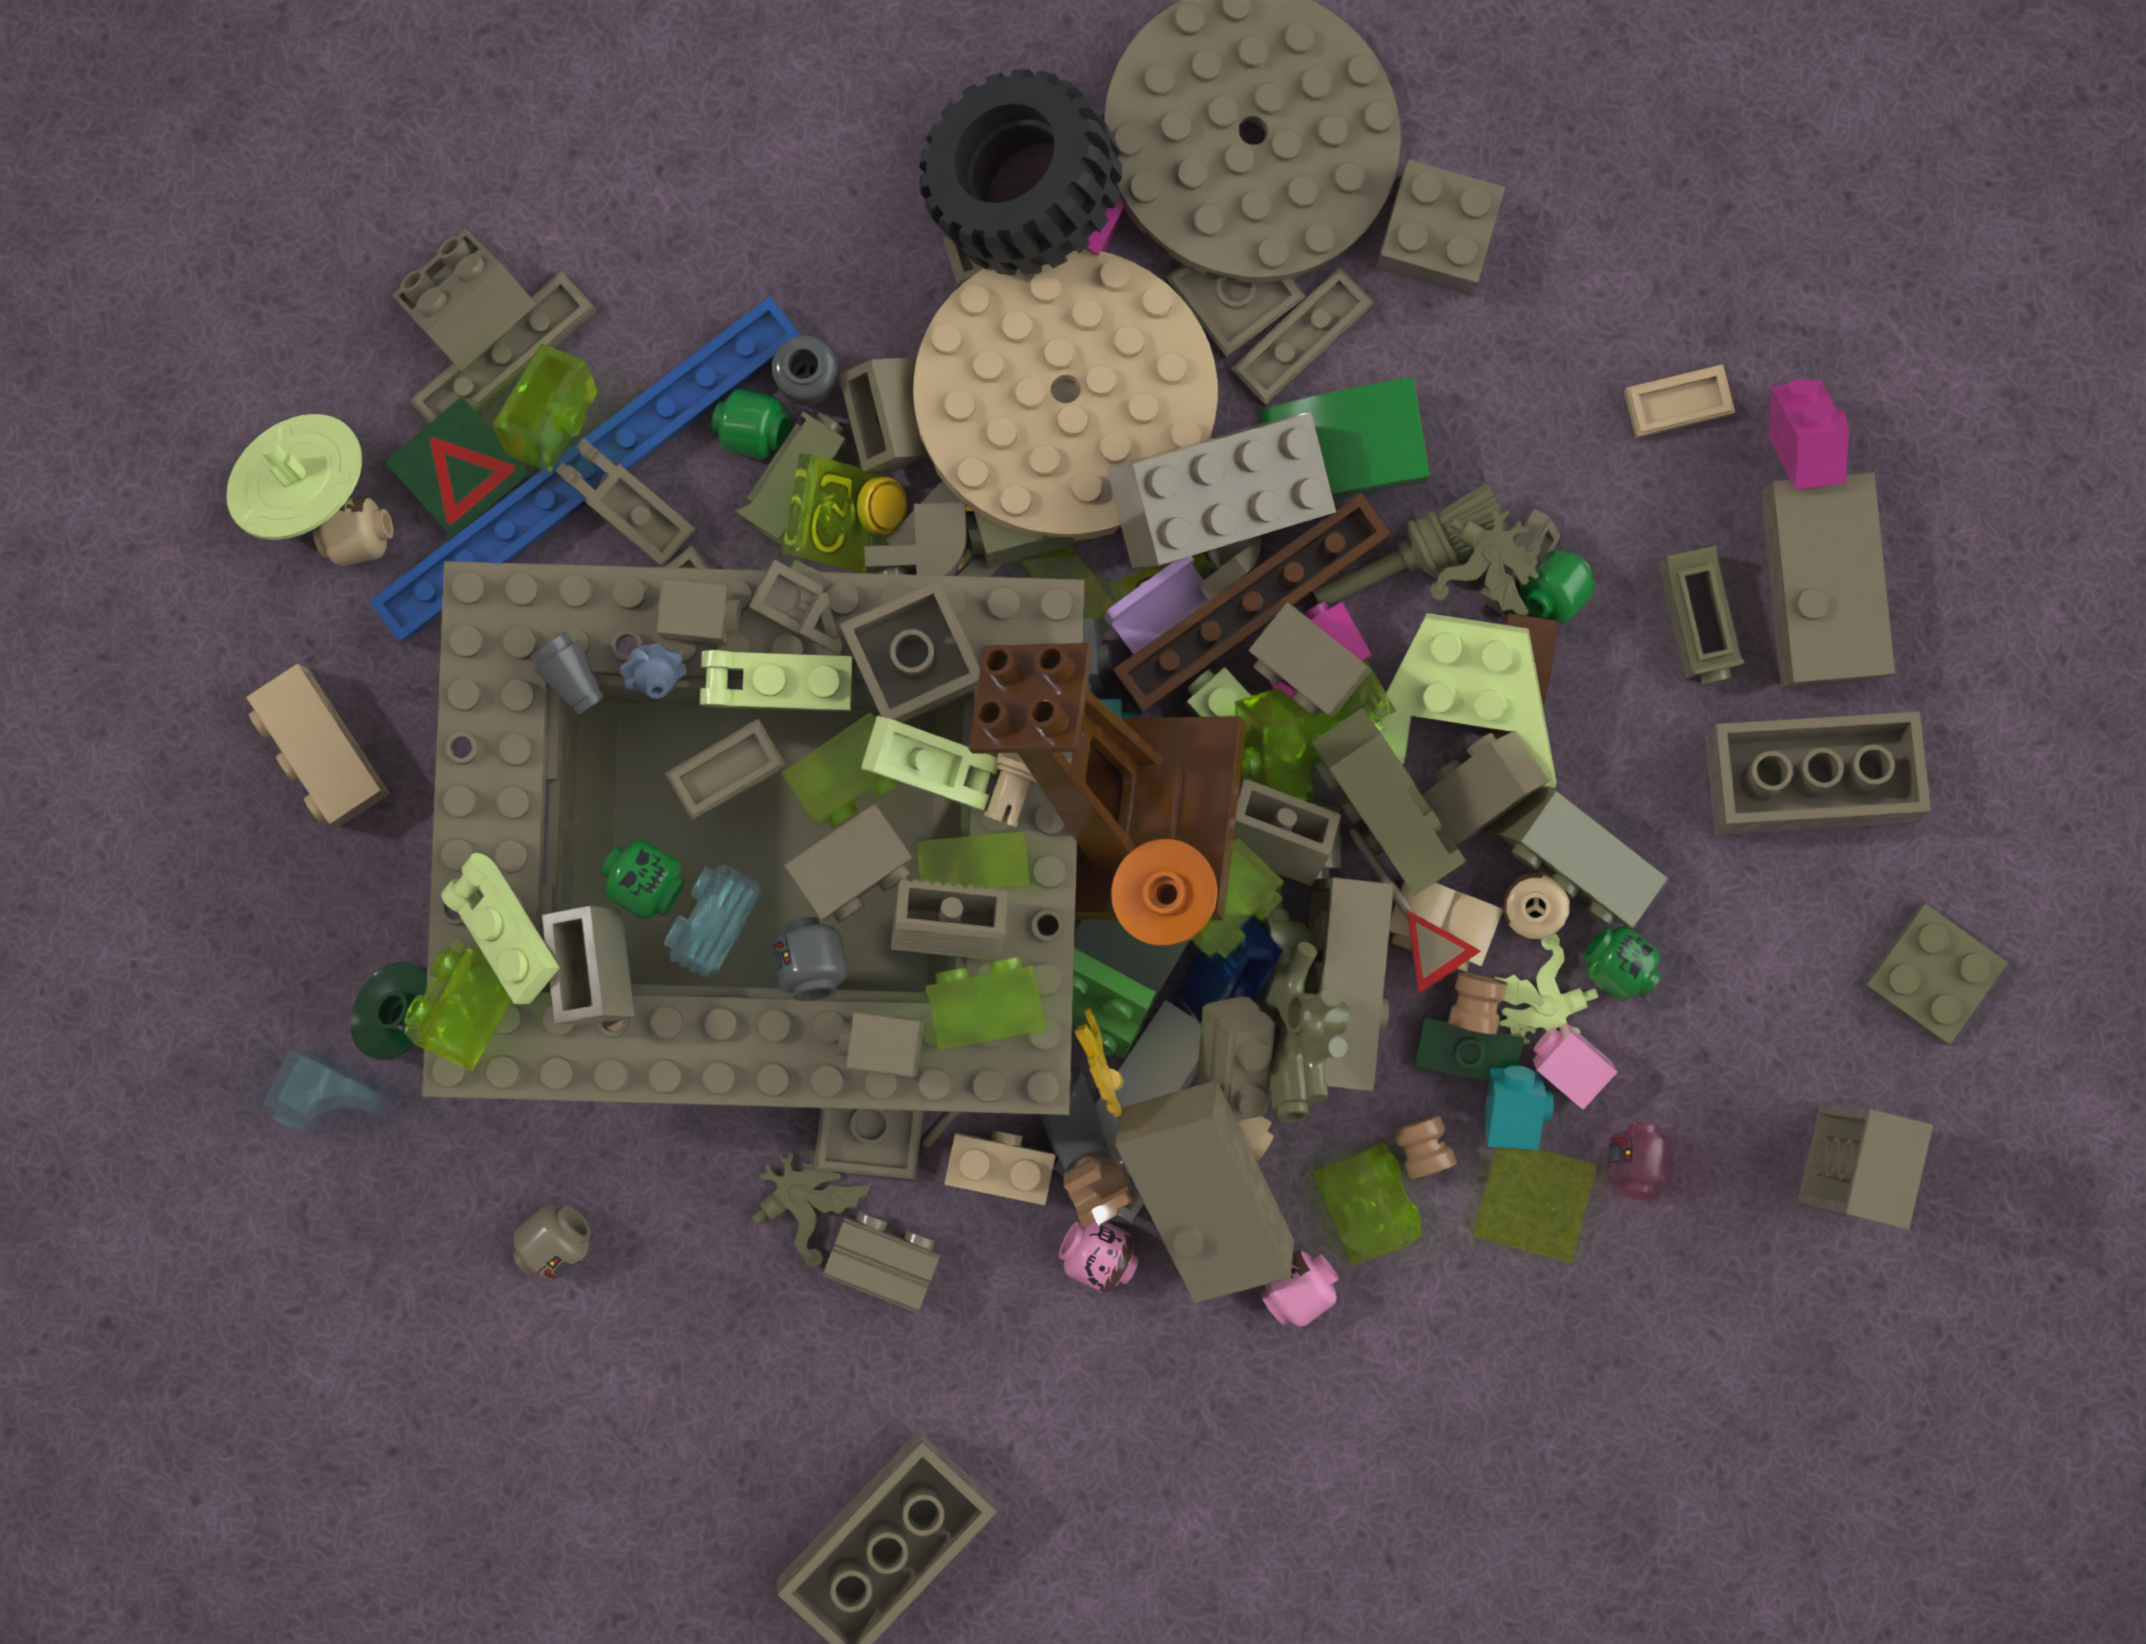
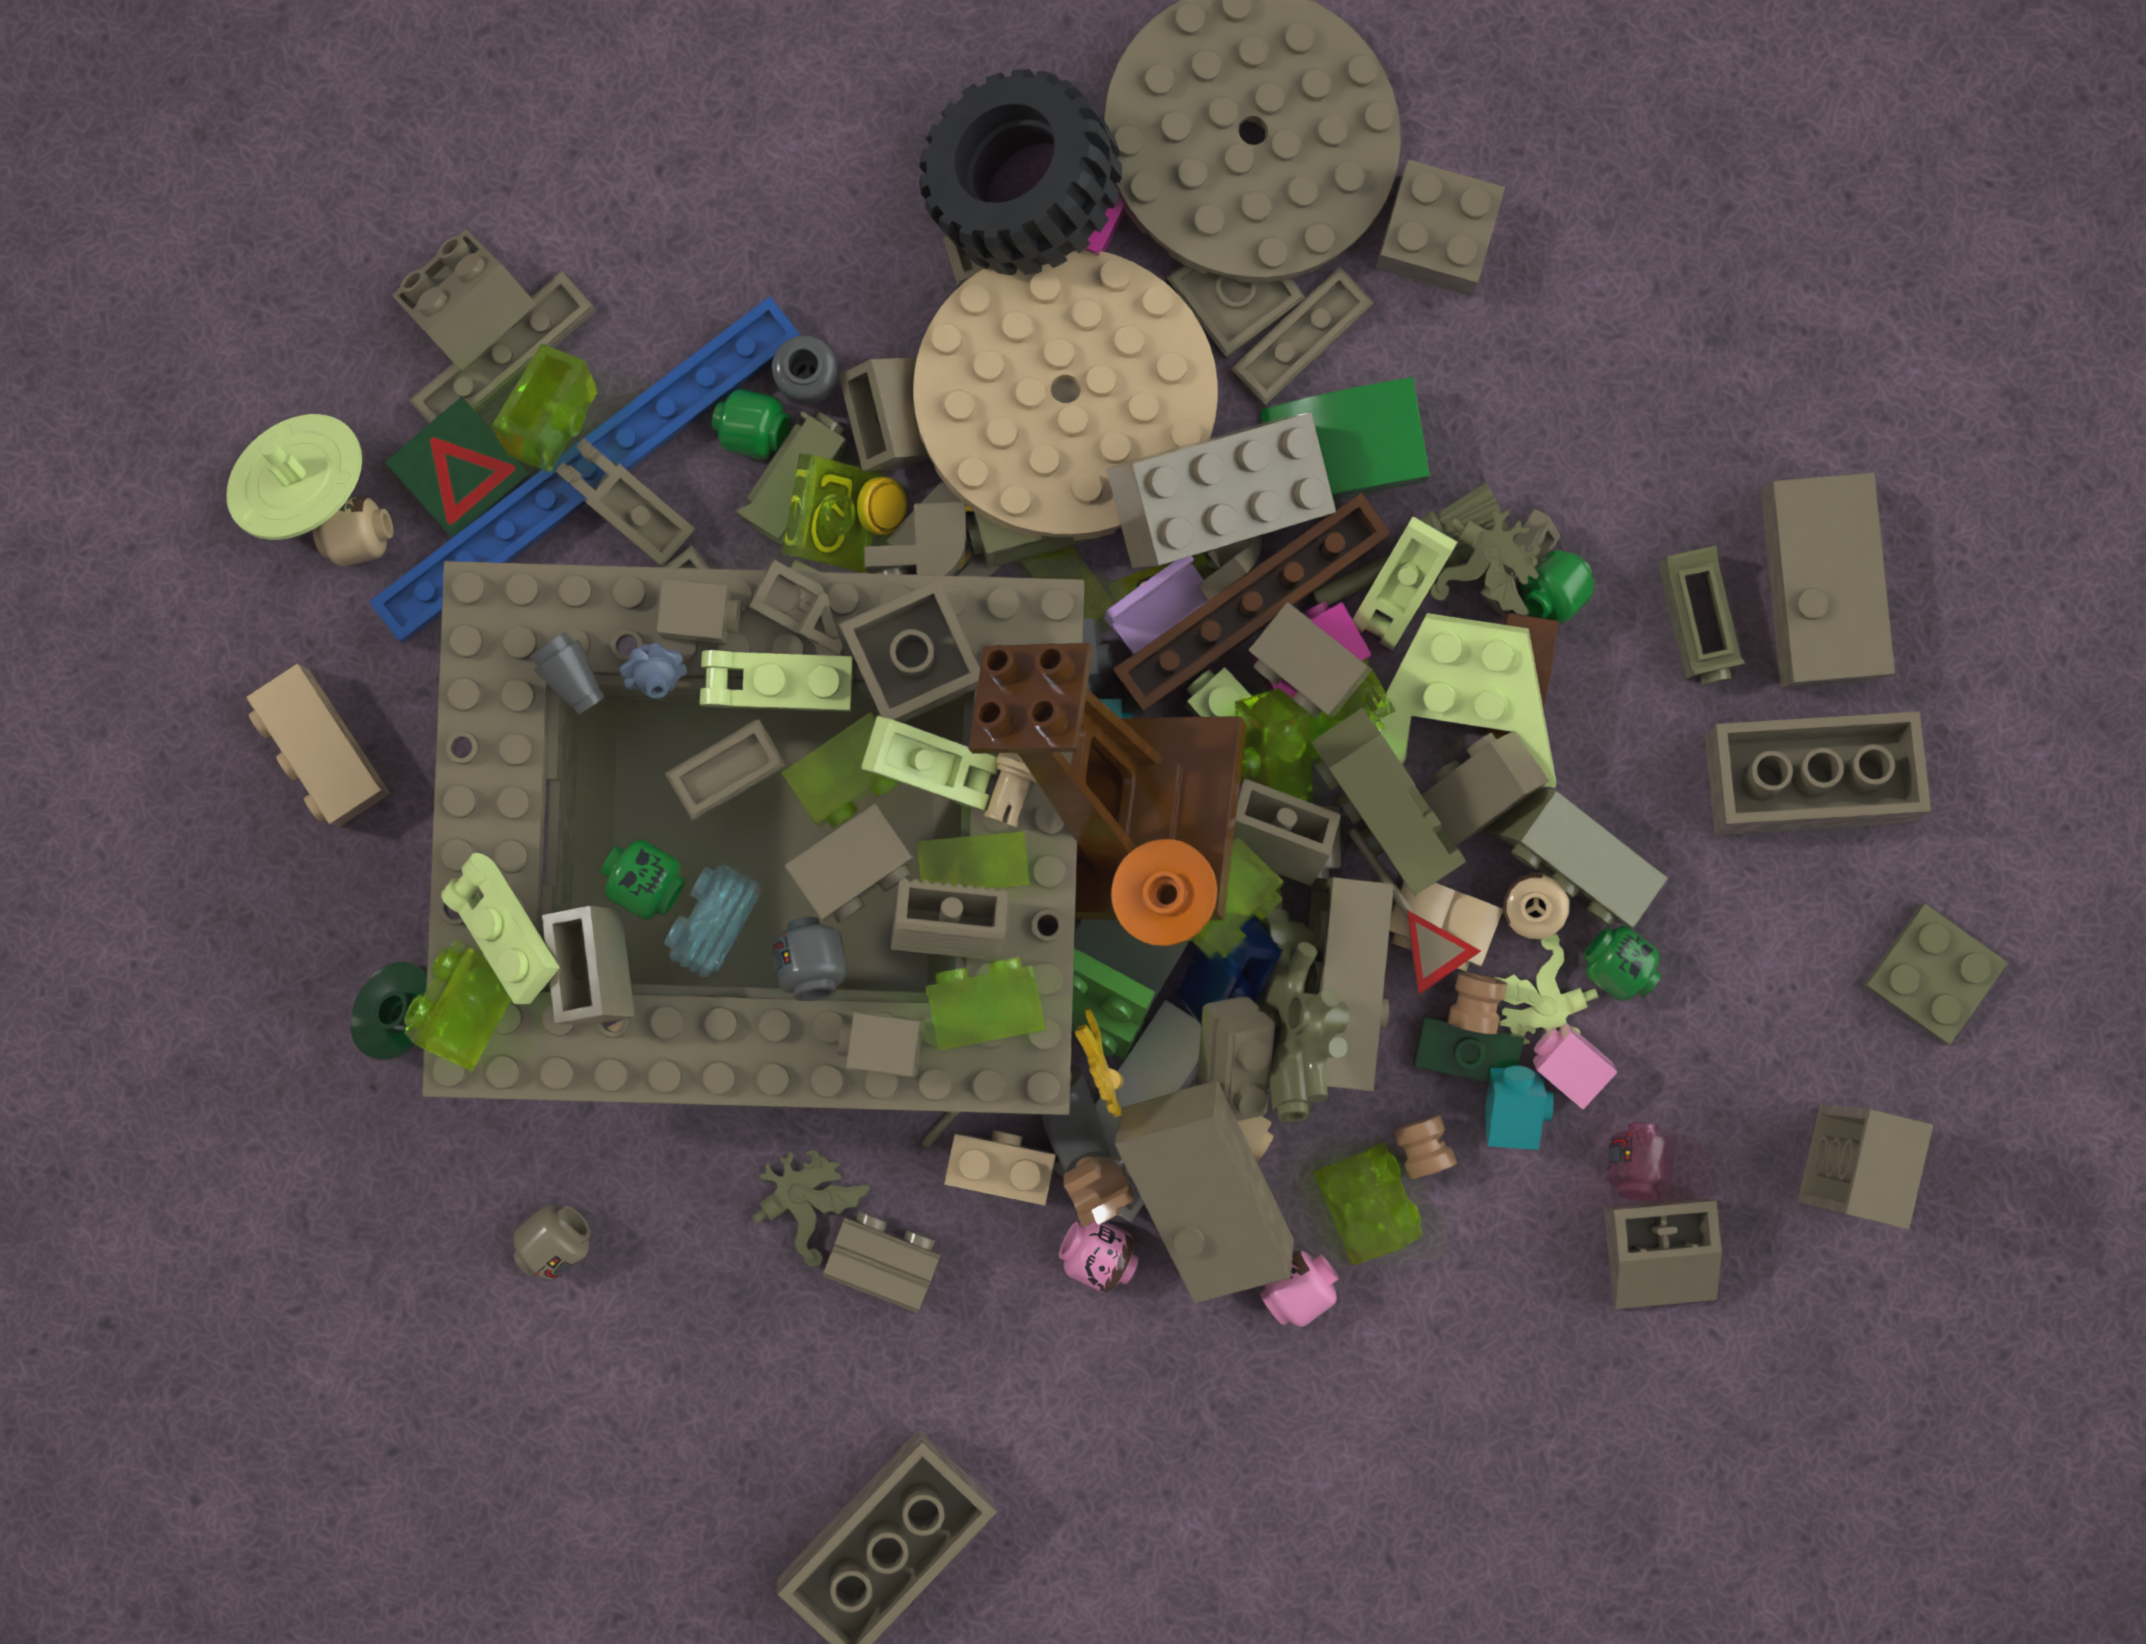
(313, 1088): clear light blue arch -> none
(869, 1141): dark tan tile -> none
(1404, 581): none -> yellowish green plate
(1535, 1201): clear neon green tile -> none
(1663, 1252): none -> dark tan slope
(1679, 401): tan tile -> none
(1808, 434): dark pink brick -> none

